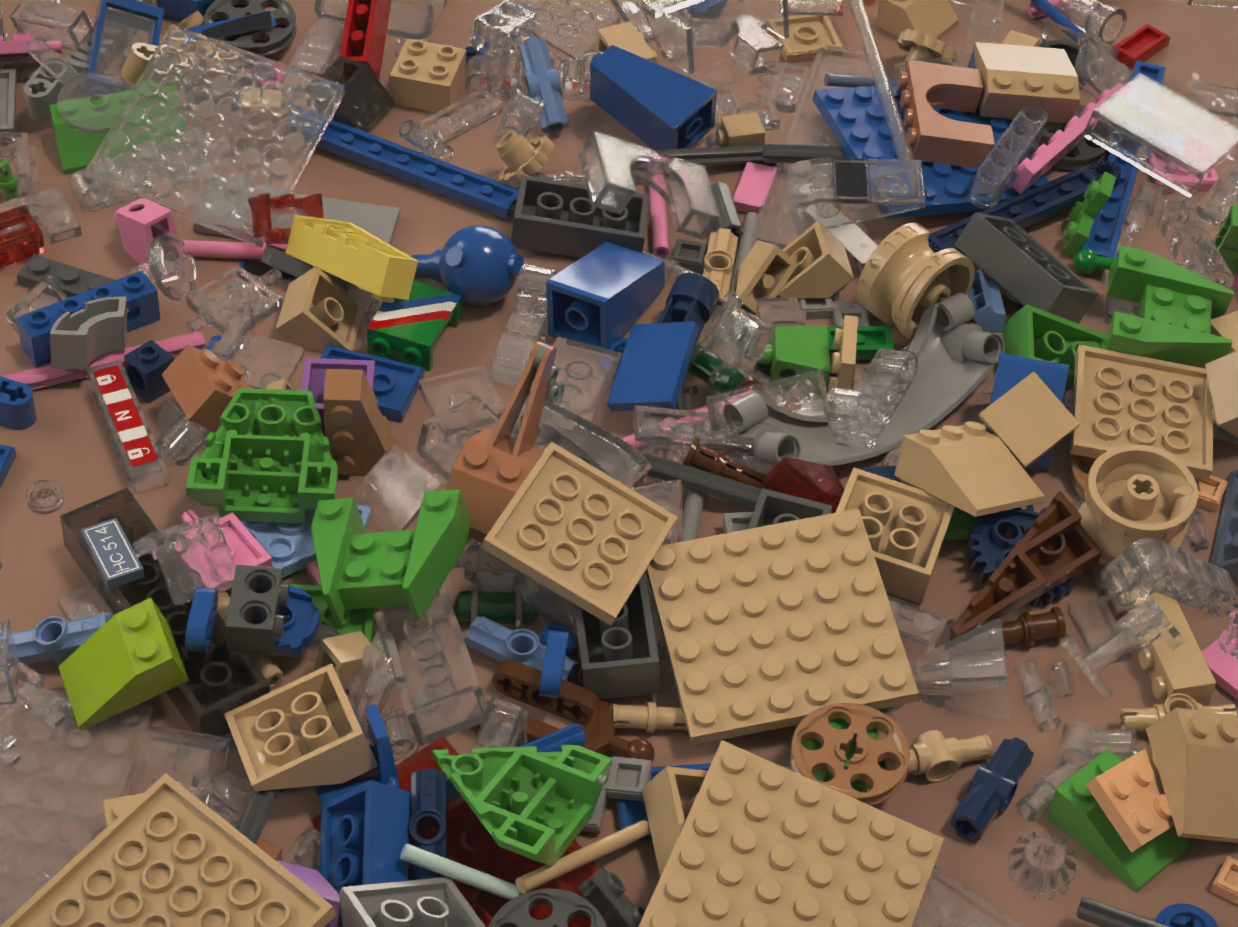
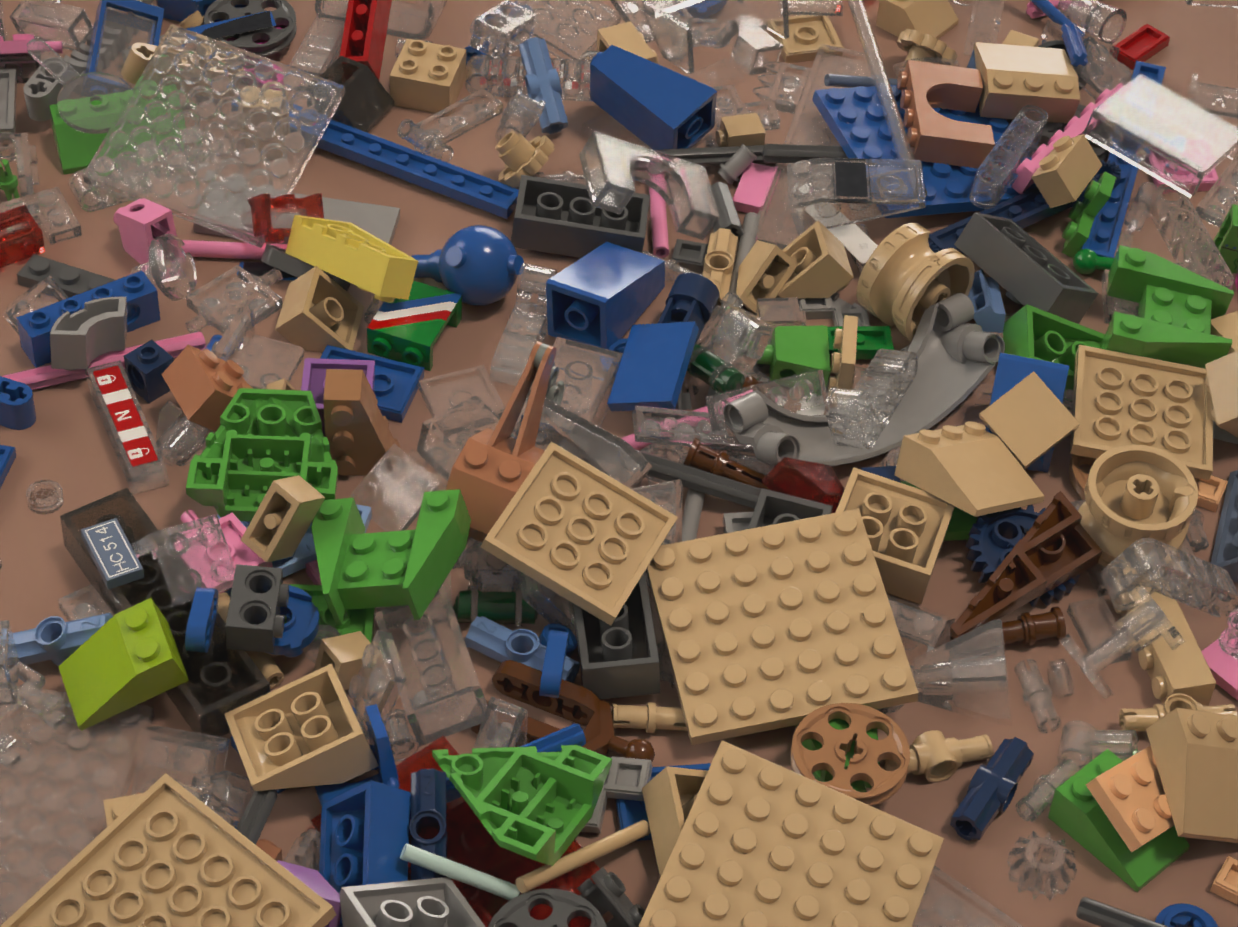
(282, 518): none -> tan brick
(737, 164): none -> light grey pin
(1066, 170): none -> tan brick
(1074, 45): none -> blue axle

